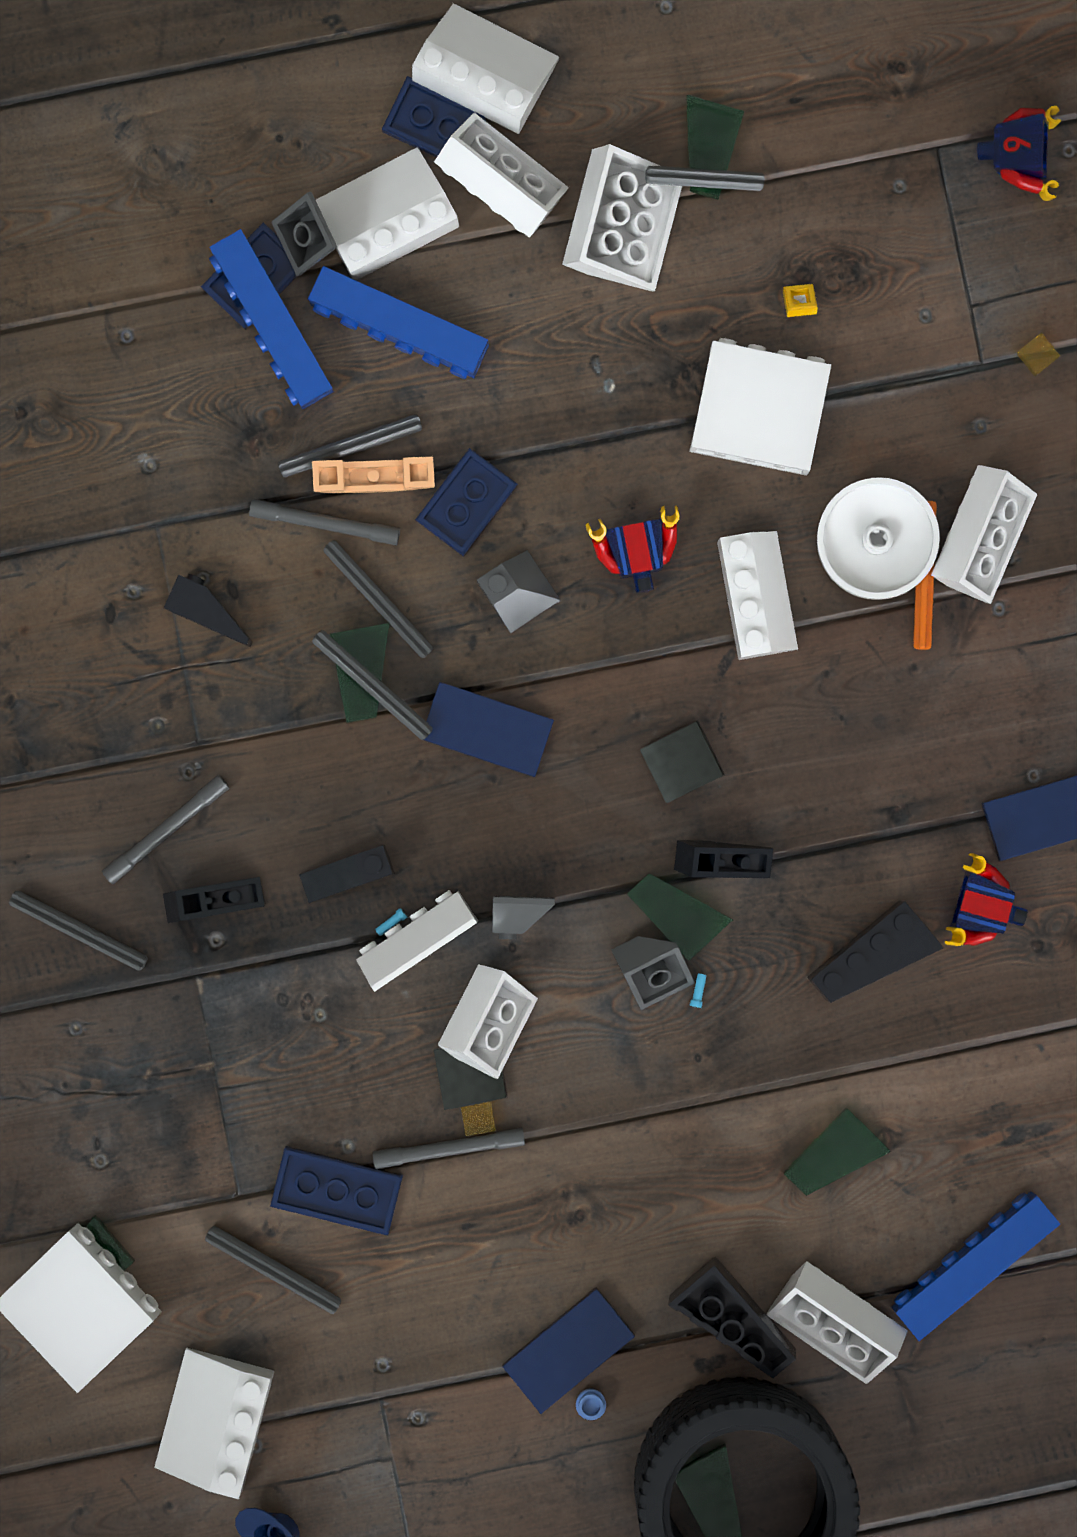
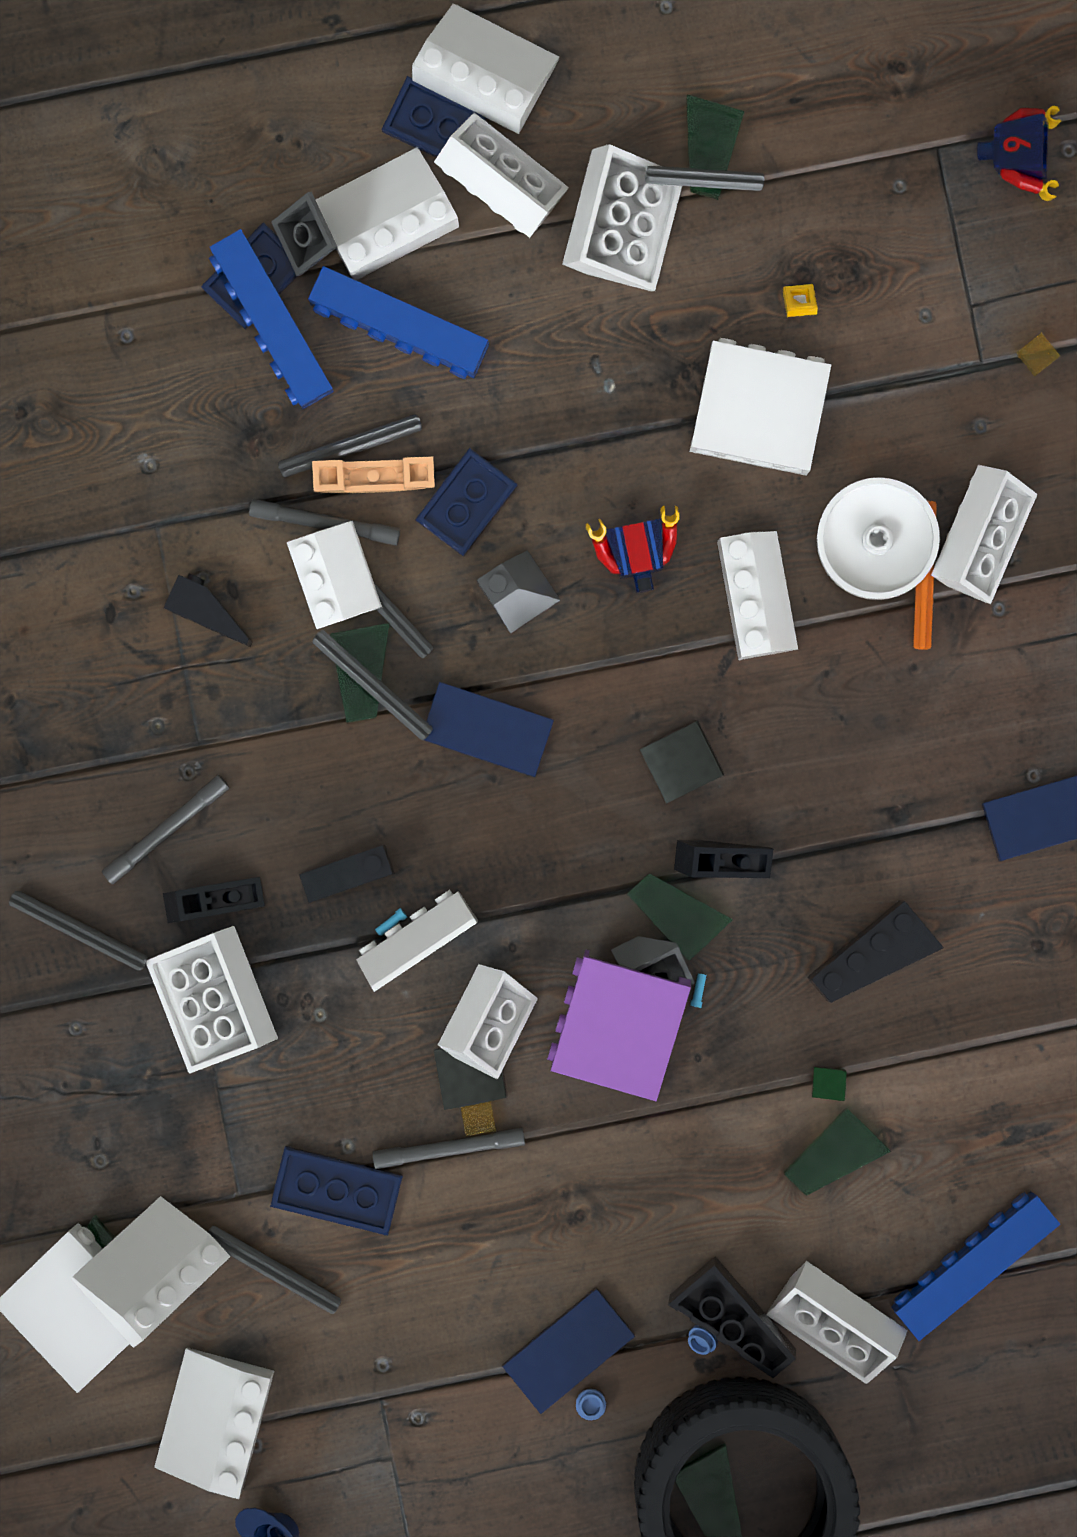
(150, 1270): none -> white slope
(211, 999): none -> white slope
(334, 574): none -> white slope
(517, 914): dark grey slope -> none
(618, 1027): none -> medium lavender panel
(701, 1340): none -> medium blue plate
(829, 1083): none -> dark green slope
(983, 905): torso -> none

